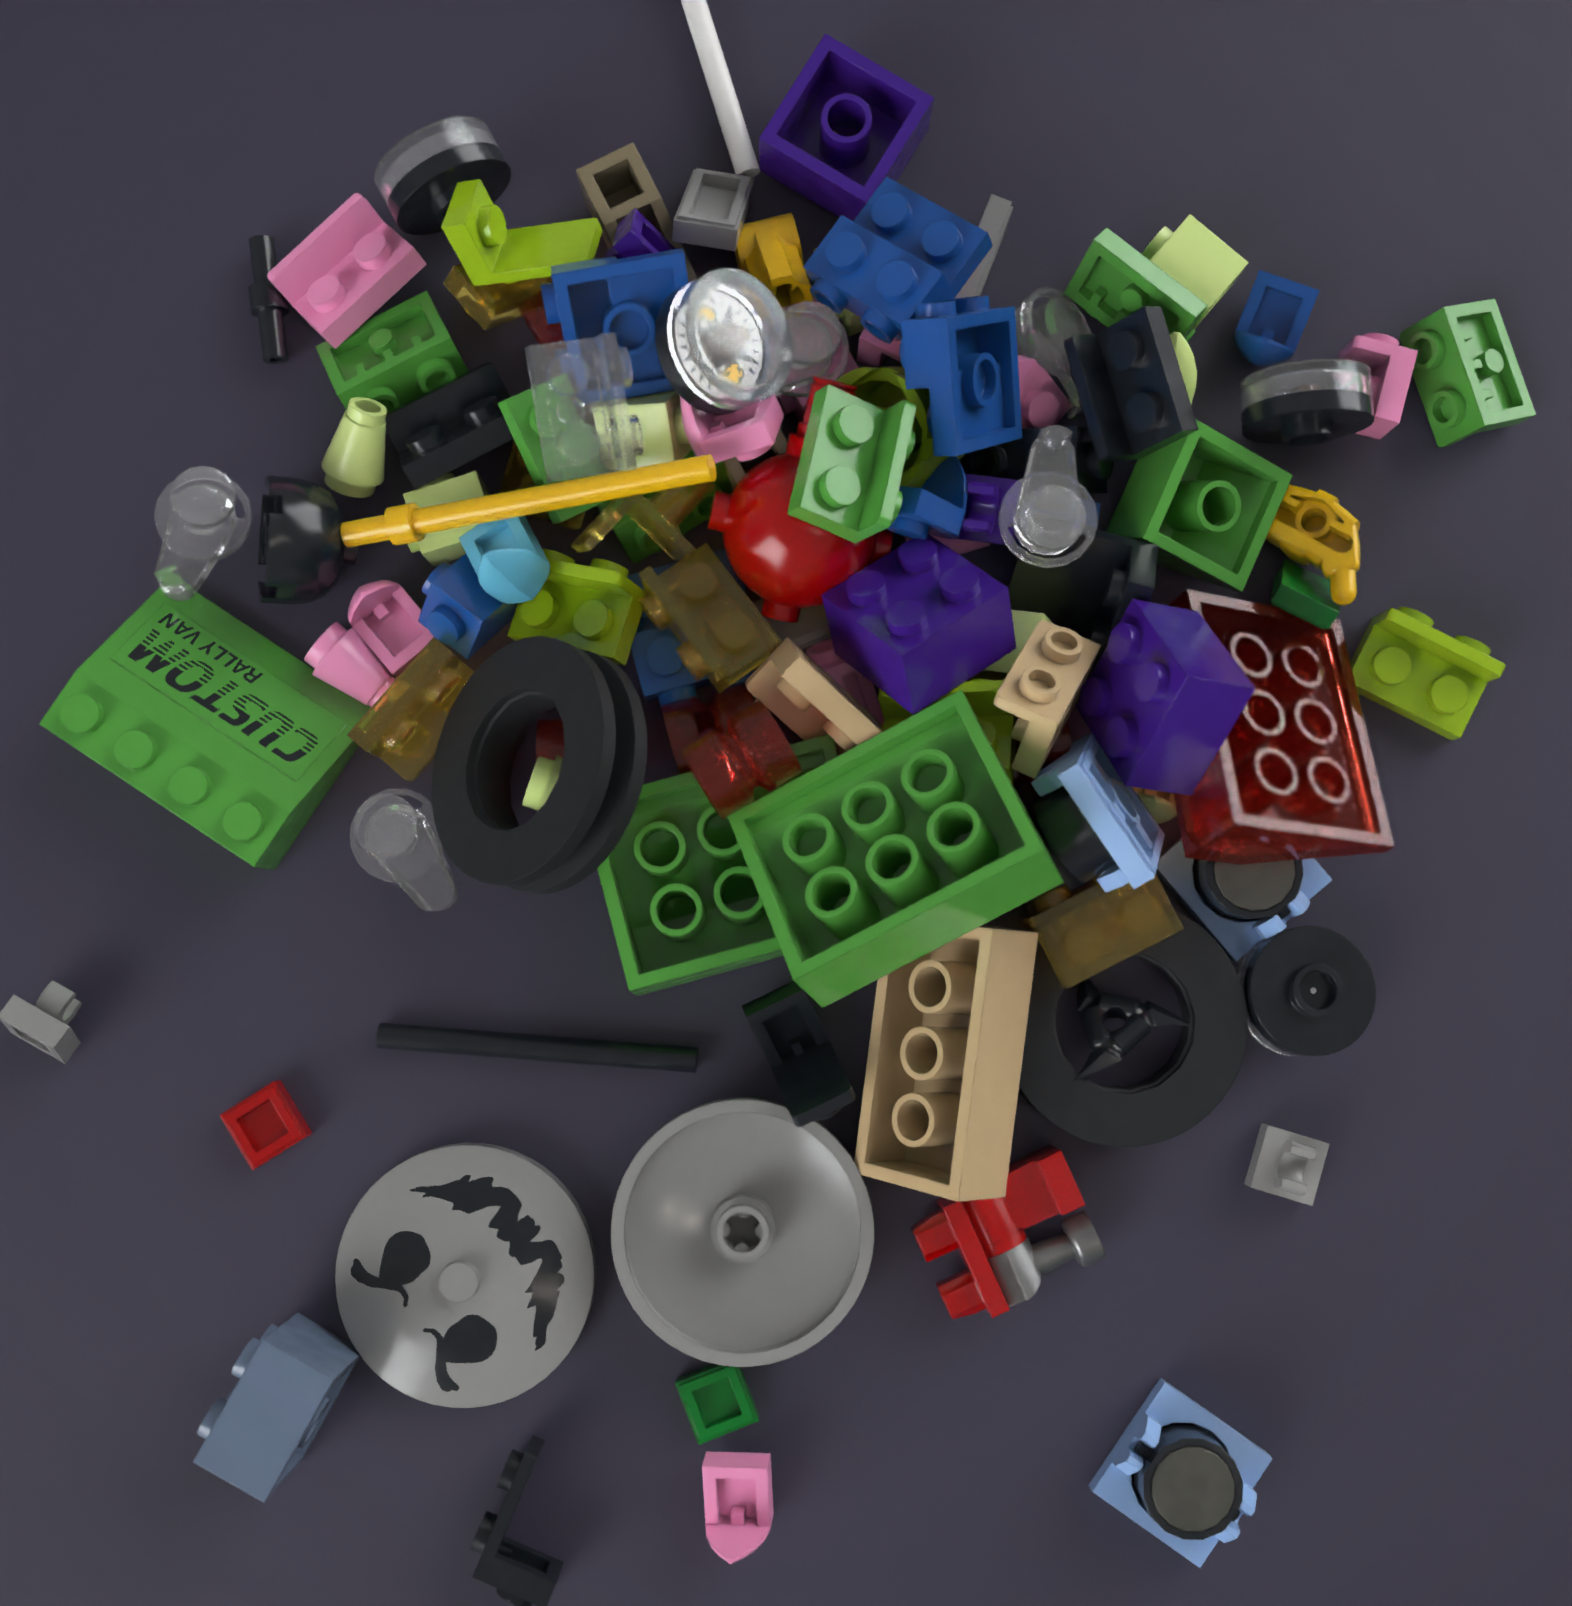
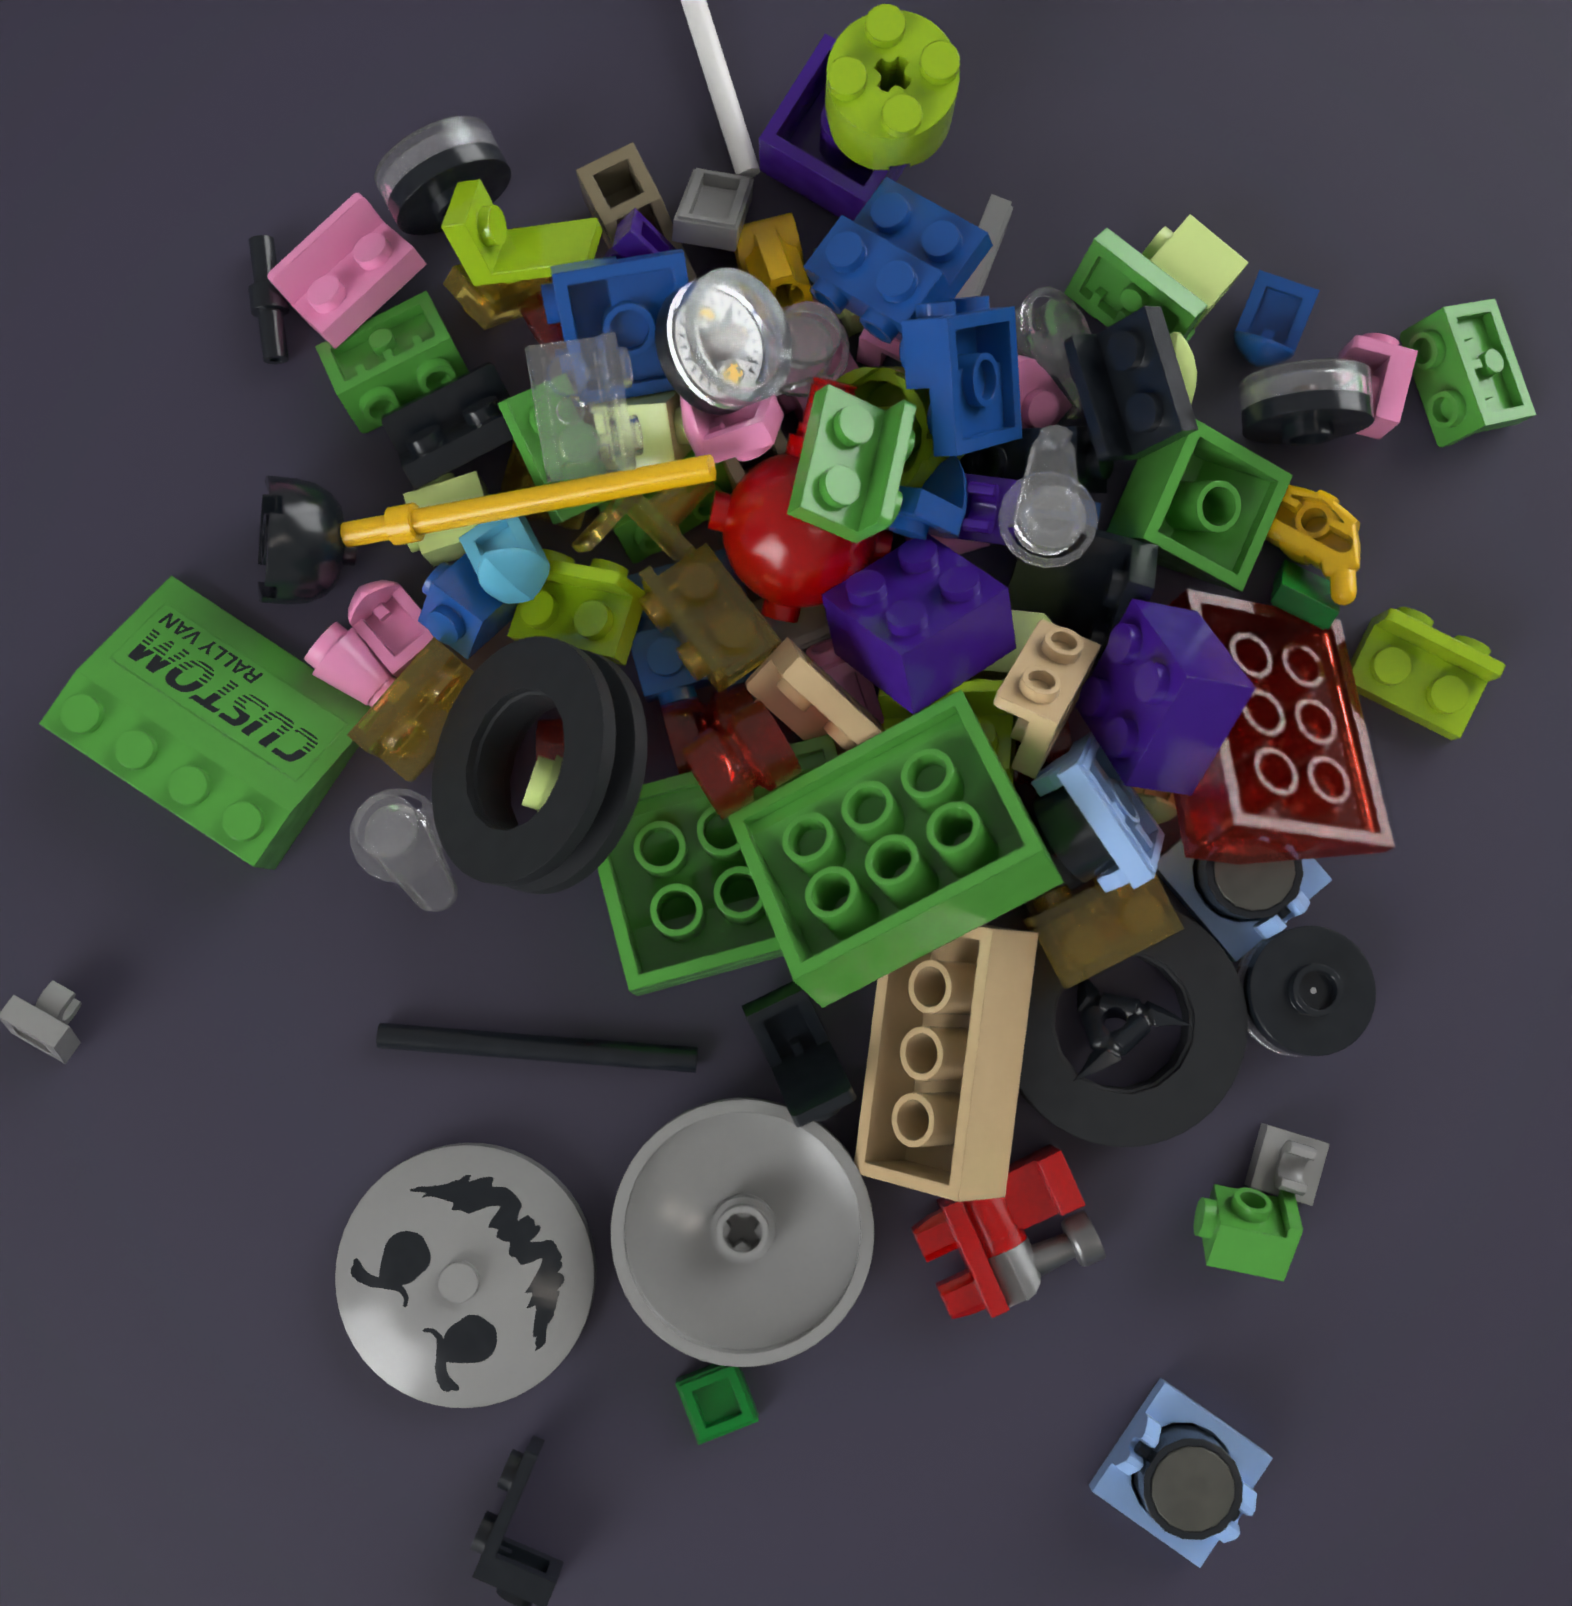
(197, 528): clear piece -> none
(266, 1124): red tile -> none
(276, 1406): sand blue brick -> none
(357, 451): yellowish green cone -> none
(737, 1502): bright pink plate -> none
(891, 88): none -> lime brick
(1249, 1230): none -> bright green brick

